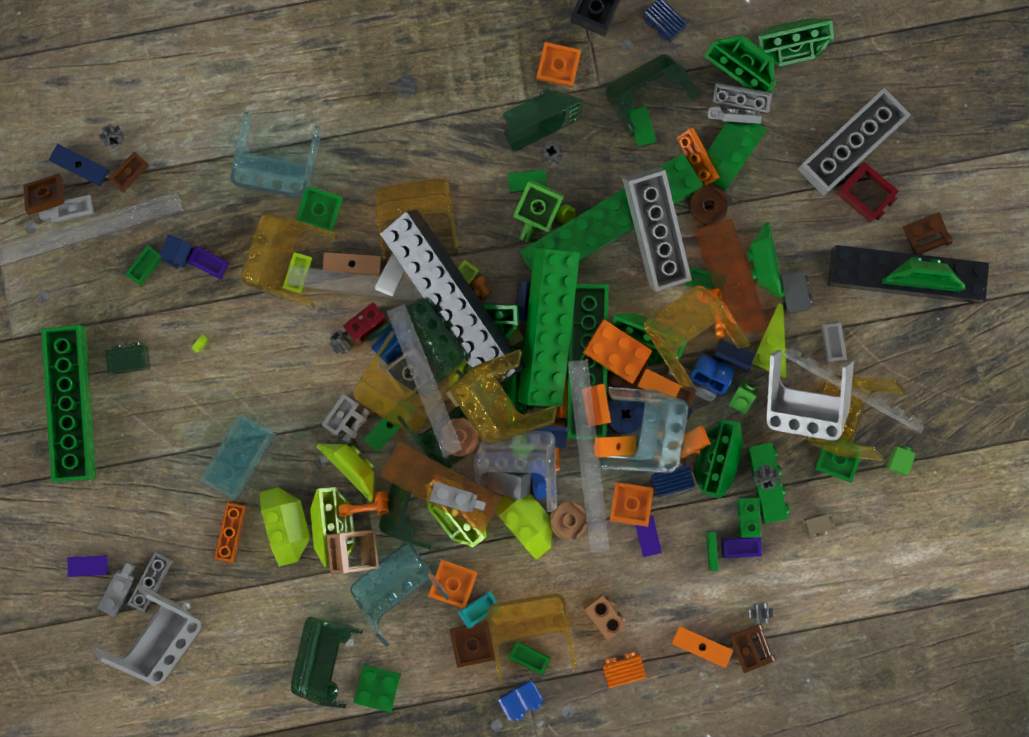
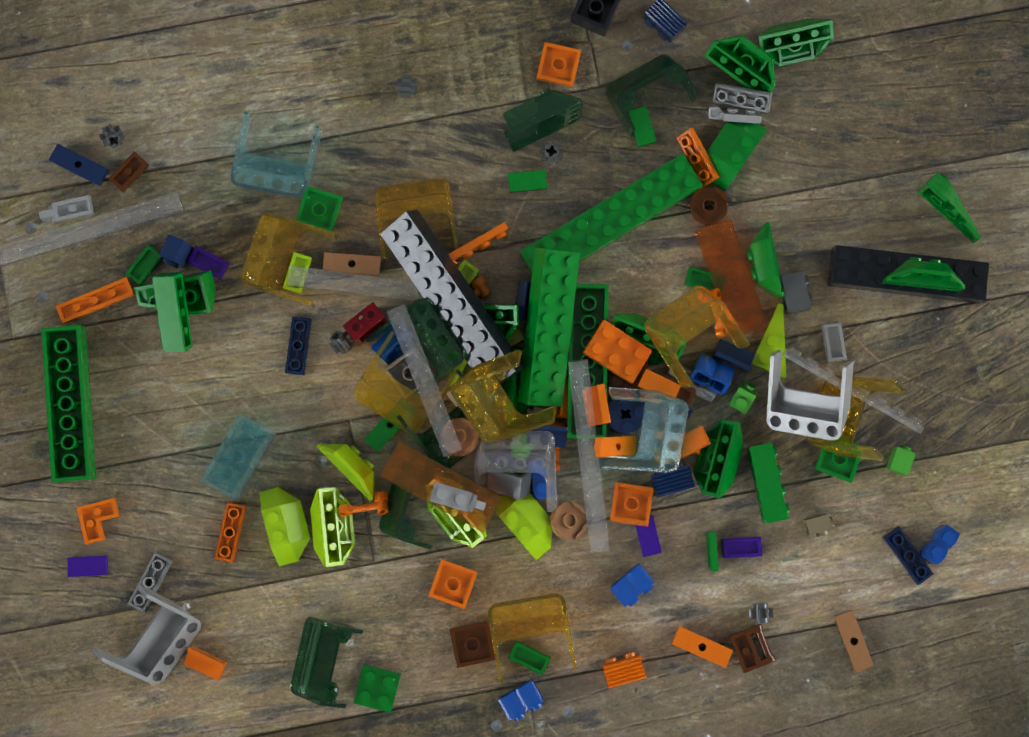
(43, 194): reddish brown plate -> none
(92, 517): none -> orange plate
(95, 300): none -> orange plate
(117, 590): light grey hinge -> none
(128, 358): clear green brick -> none
(172, 312): none -> green brick
(198, 289): none -> green wedge
(200, 343): lime tile -> none
(205, 662): none -> orange panel
(297, 358): none -> dark blue tile
(338, 552): medium nougat window -> none
(341, 414): light grey plate -> none
(390, 276): white tile -> none
(390, 584): clear light blue windscreen -> none
(477, 610): teal tile -> none
(482, 242): none -> orange plate
(534, 218): bright green brick -> none
(566, 214): lime tile -> none
(601, 619): medium nougat brick -> none
(632, 585): none -> blue brick
(657, 229): light grey brick -> none
(748, 517): green brick -> none
(766, 477): dark grey gear -> none
(854, 142): light grey brick -> none
(857, 205): dark red window -> none
(857, 652): none -> medium nougat tile
(900, 547): none -> dark blue tile
(925, 228): reddish brown plate -> none
(937, 548): none -> blue brick
(946, 201): none -> green wedge

